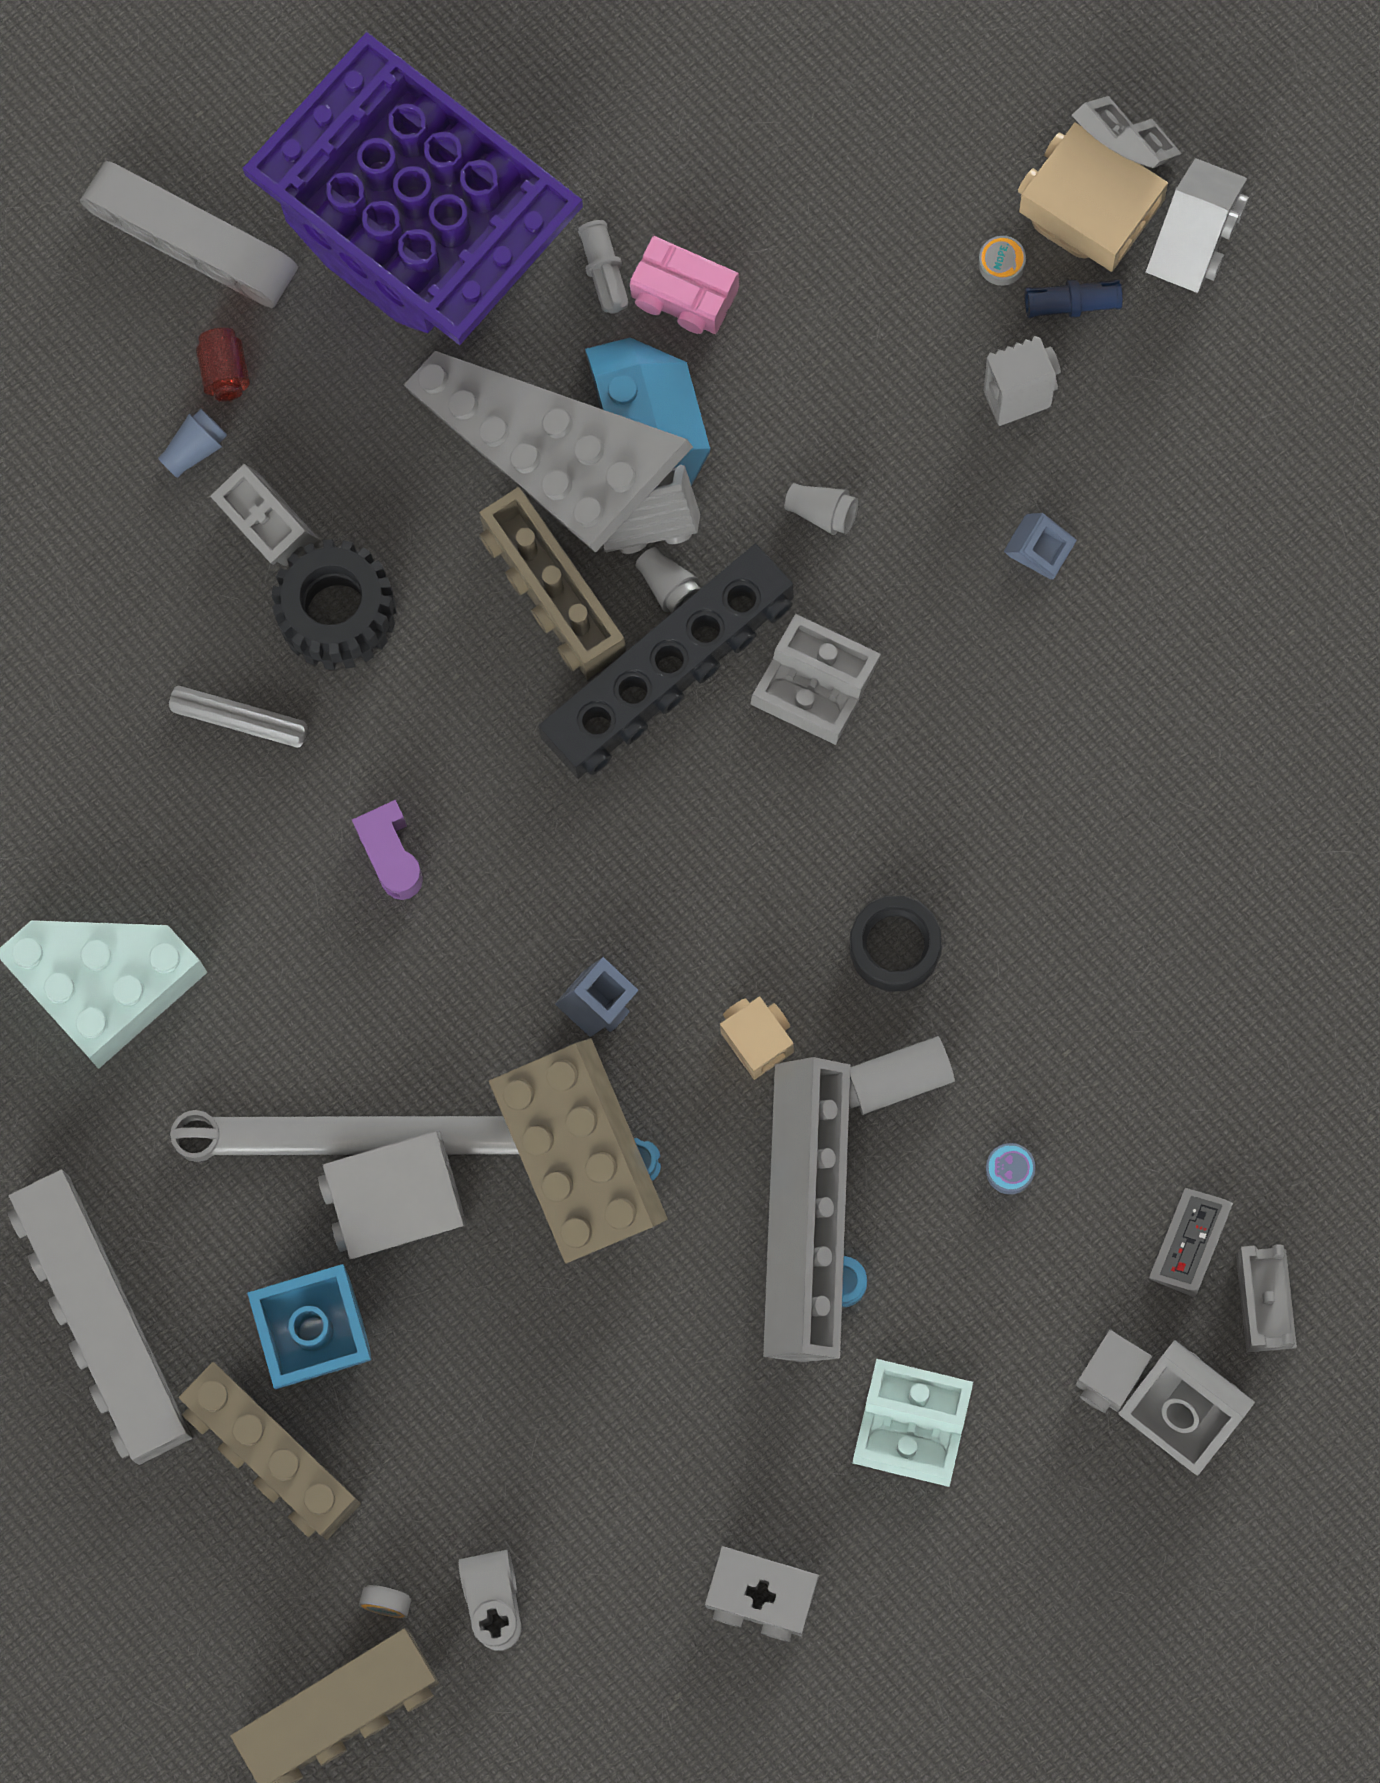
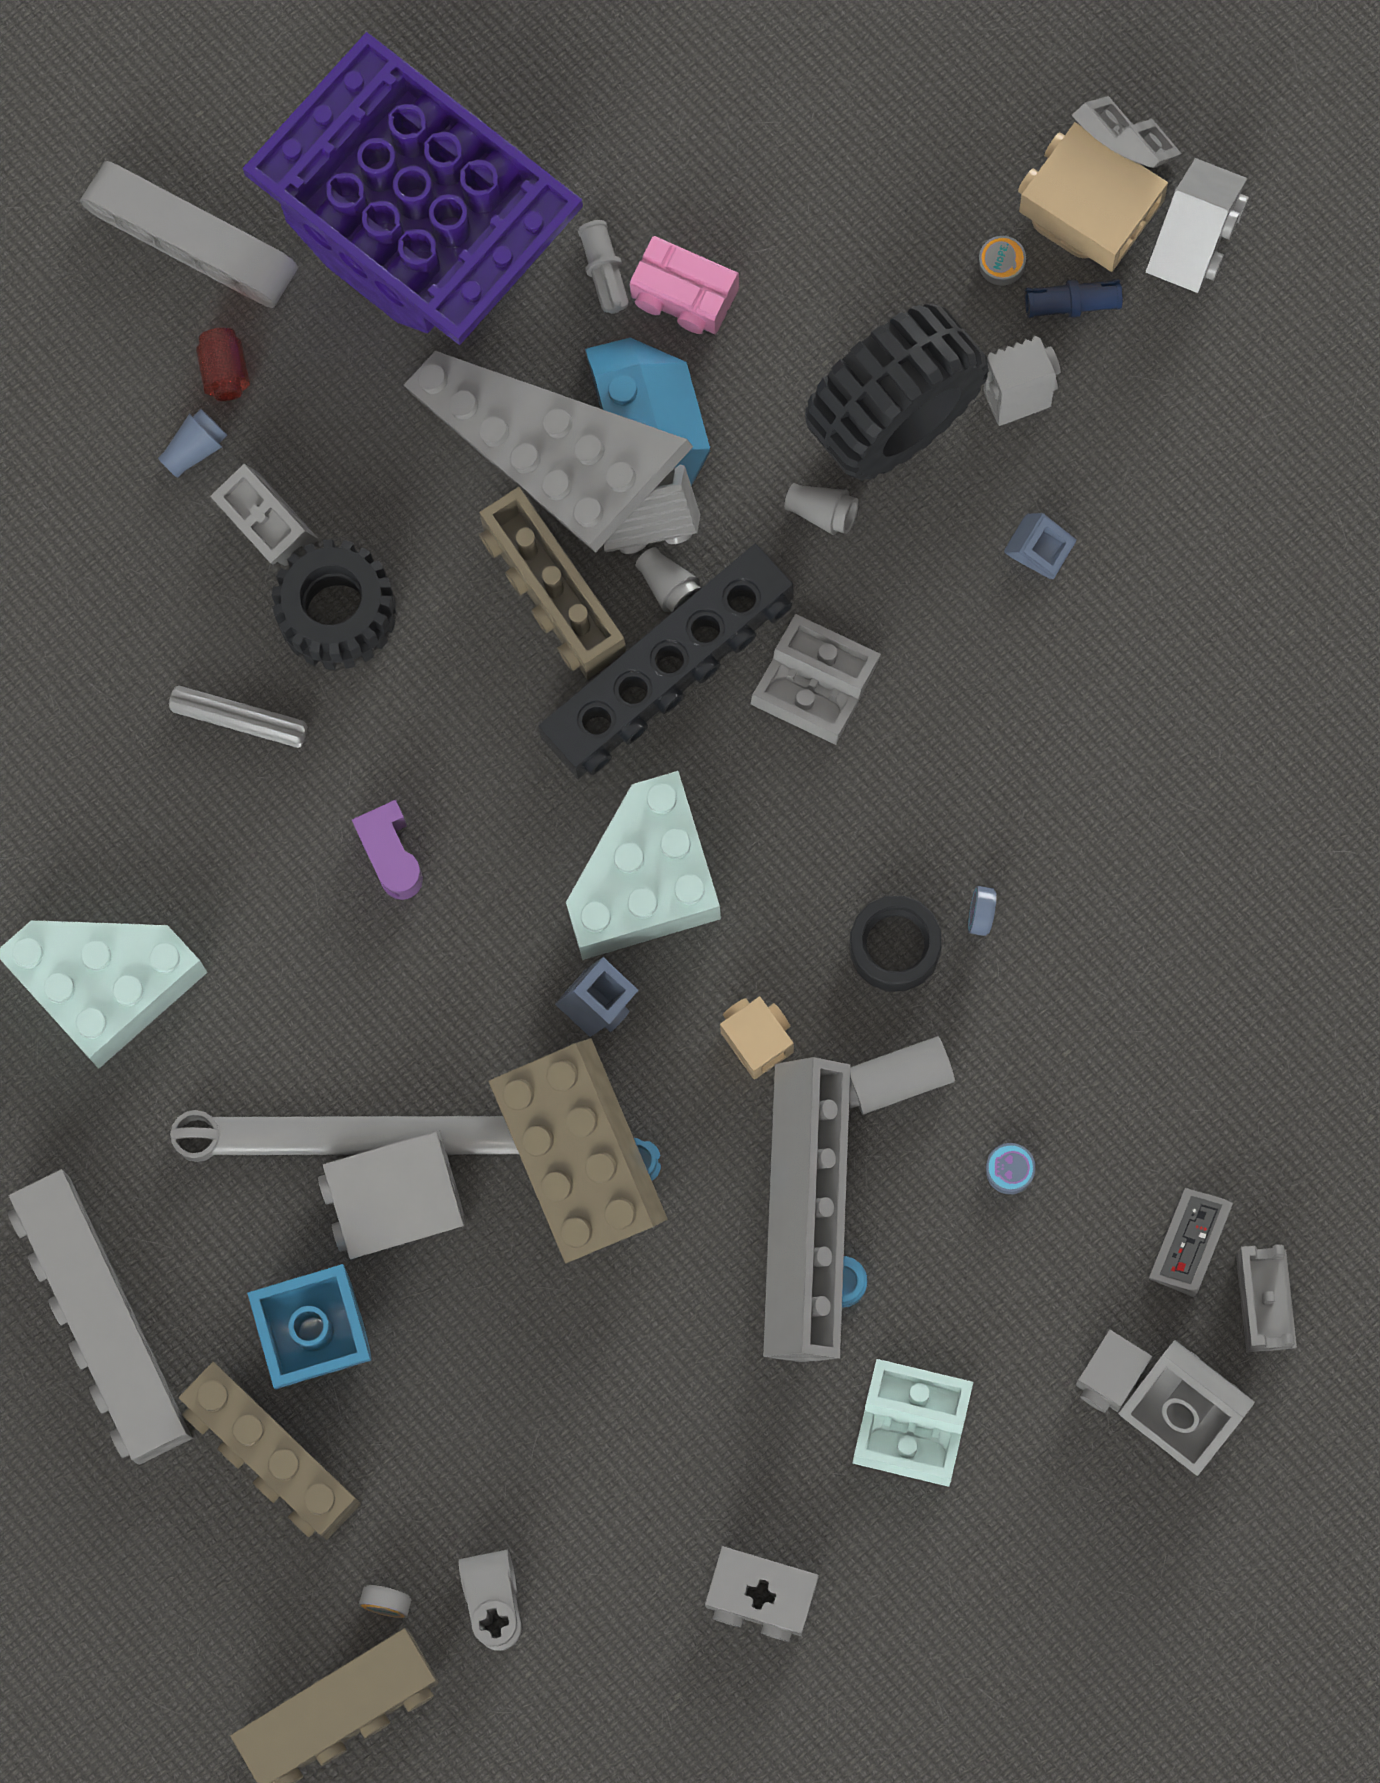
(644, 873): none -> light aqua brick
(896, 391): none -> black tyre
(982, 911): none -> sand blue tile

